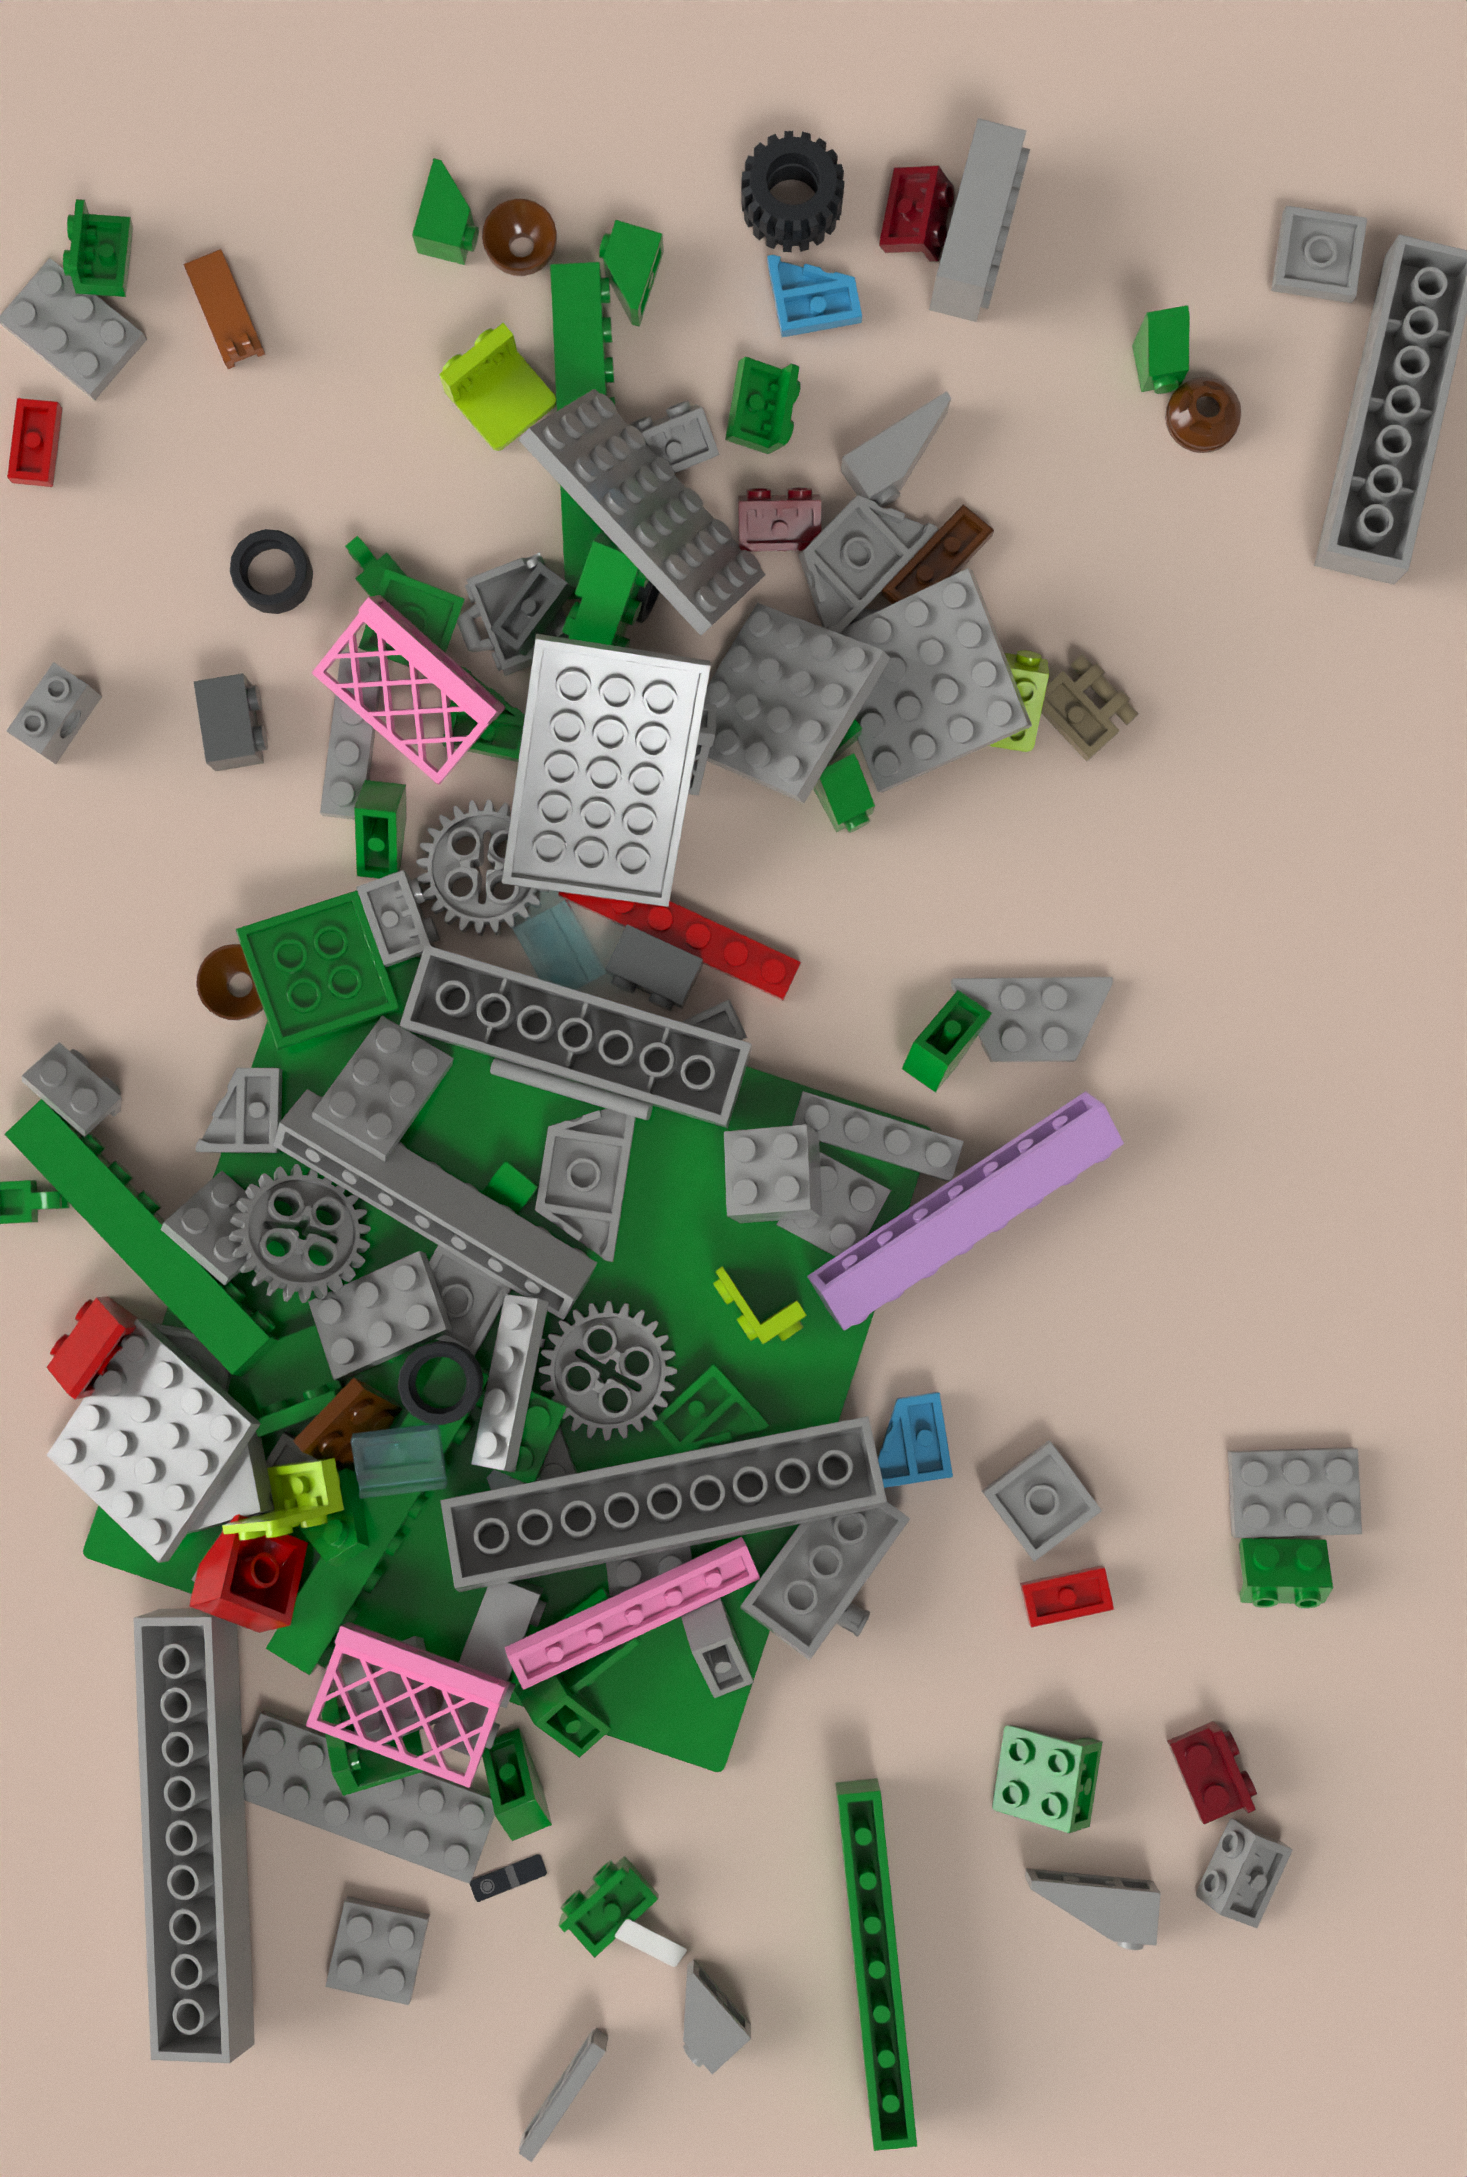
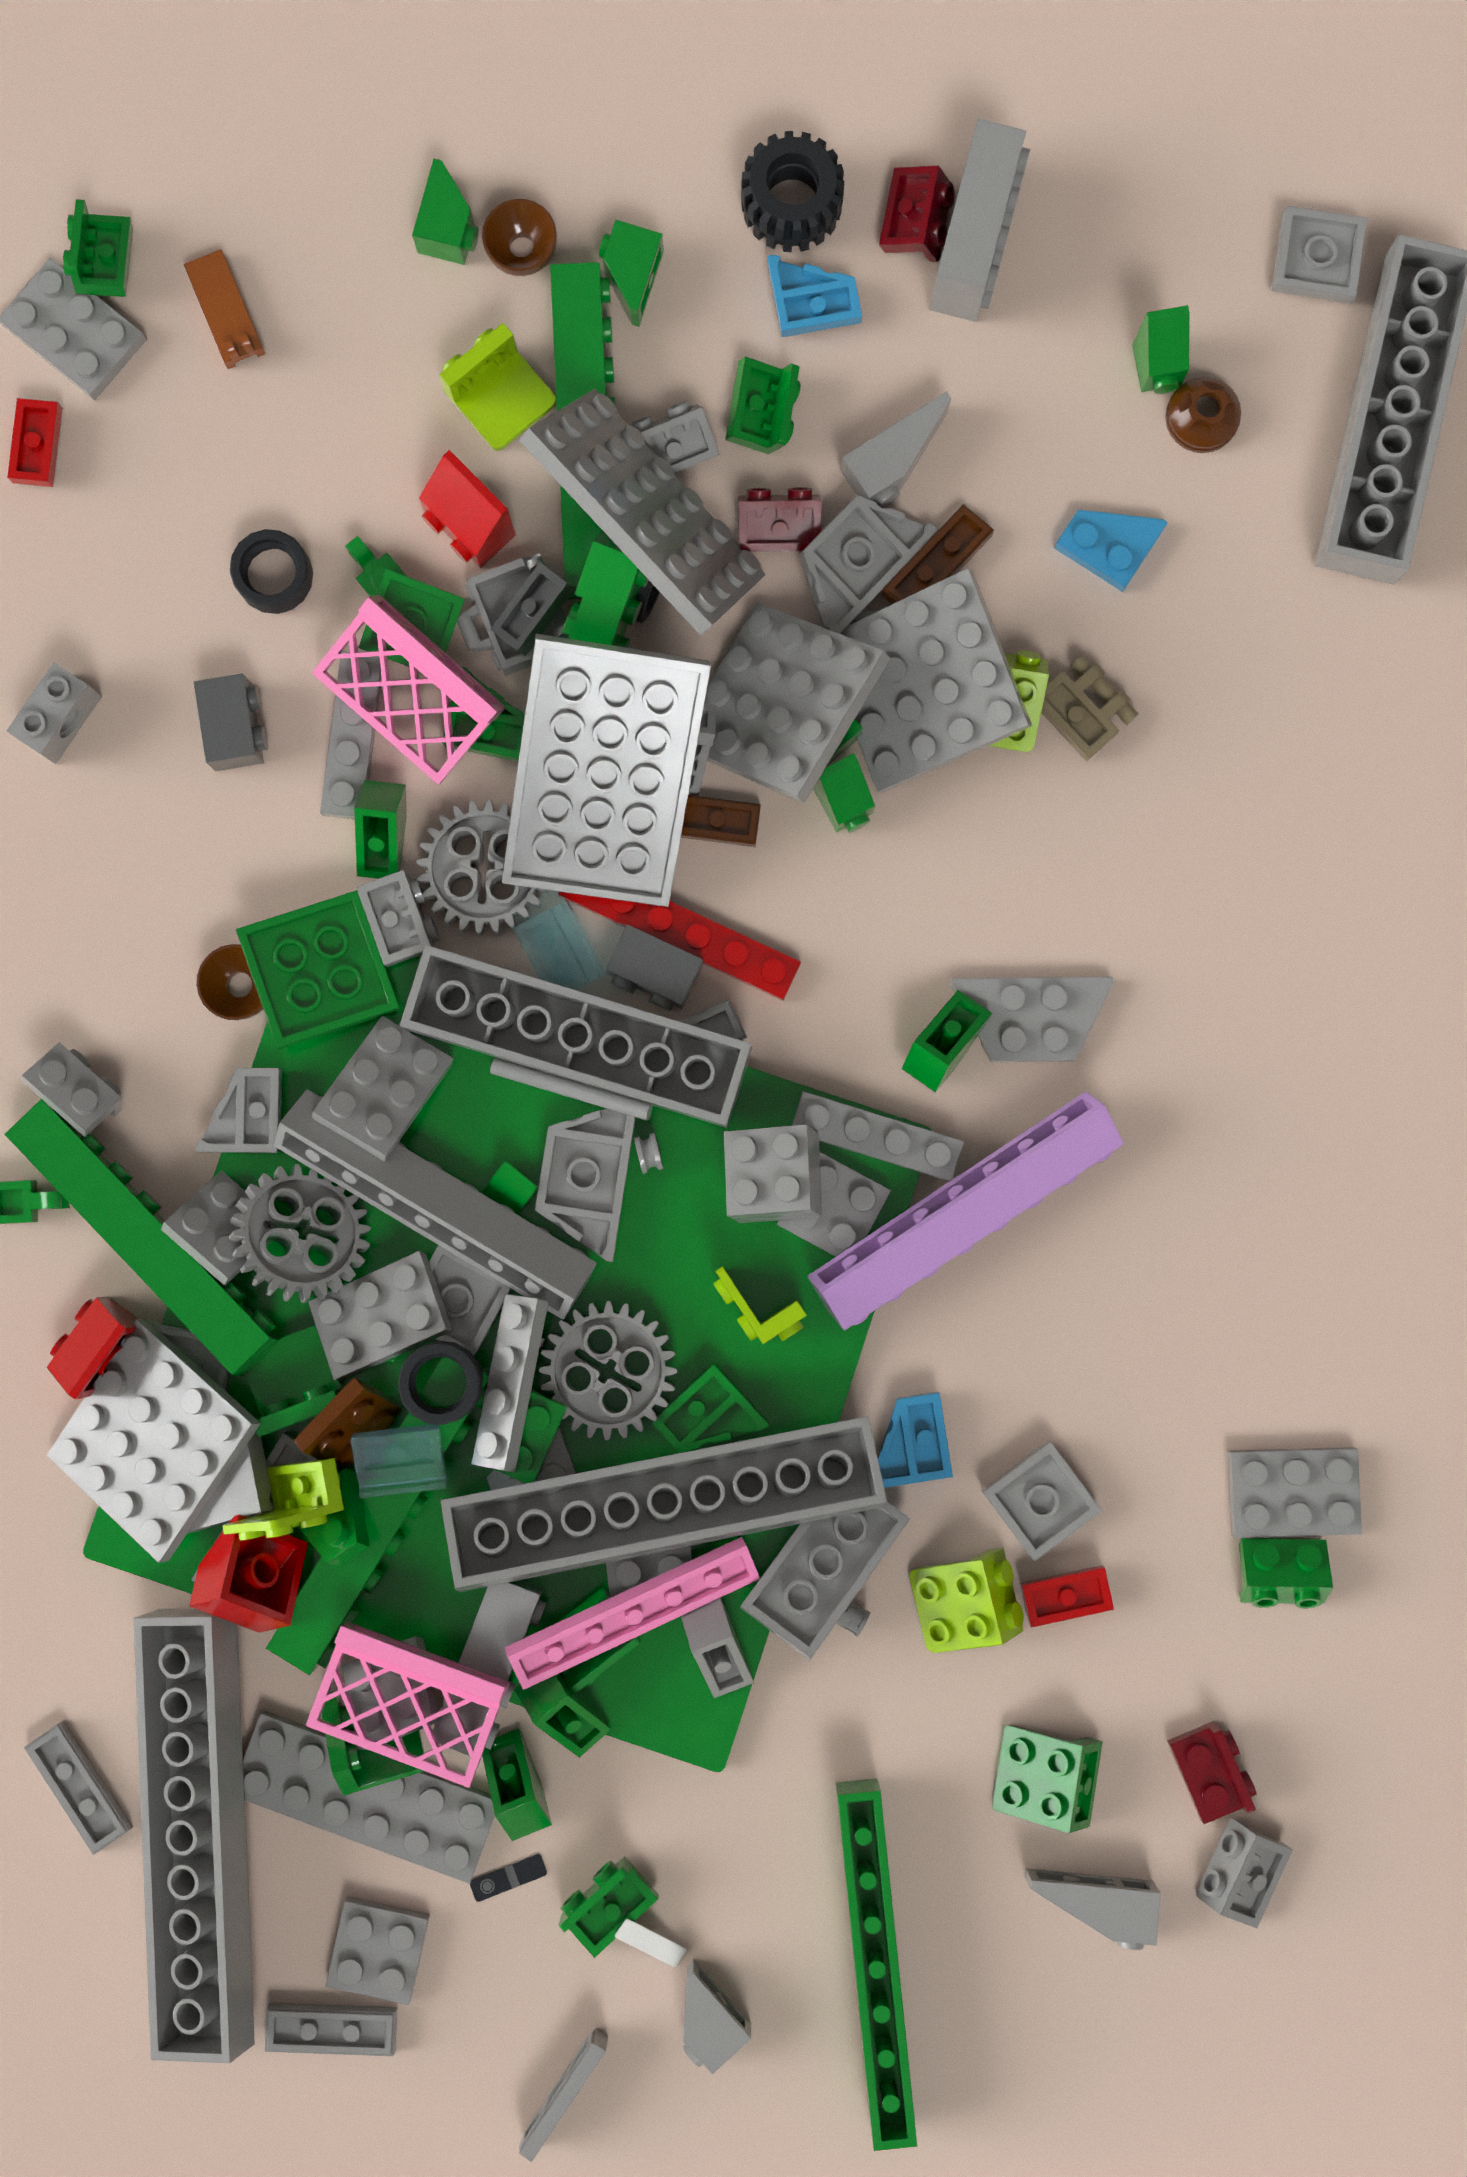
(78, 1787): none -> light grey tile
(331, 2029): none -> light grey tile
(465, 511): none -> slope
(648, 1153): none -> light grey bush
(721, 821): none -> reddish brown tile
(967, 1603): none -> lime bracket
(1110, 543): none -> dark azure wing

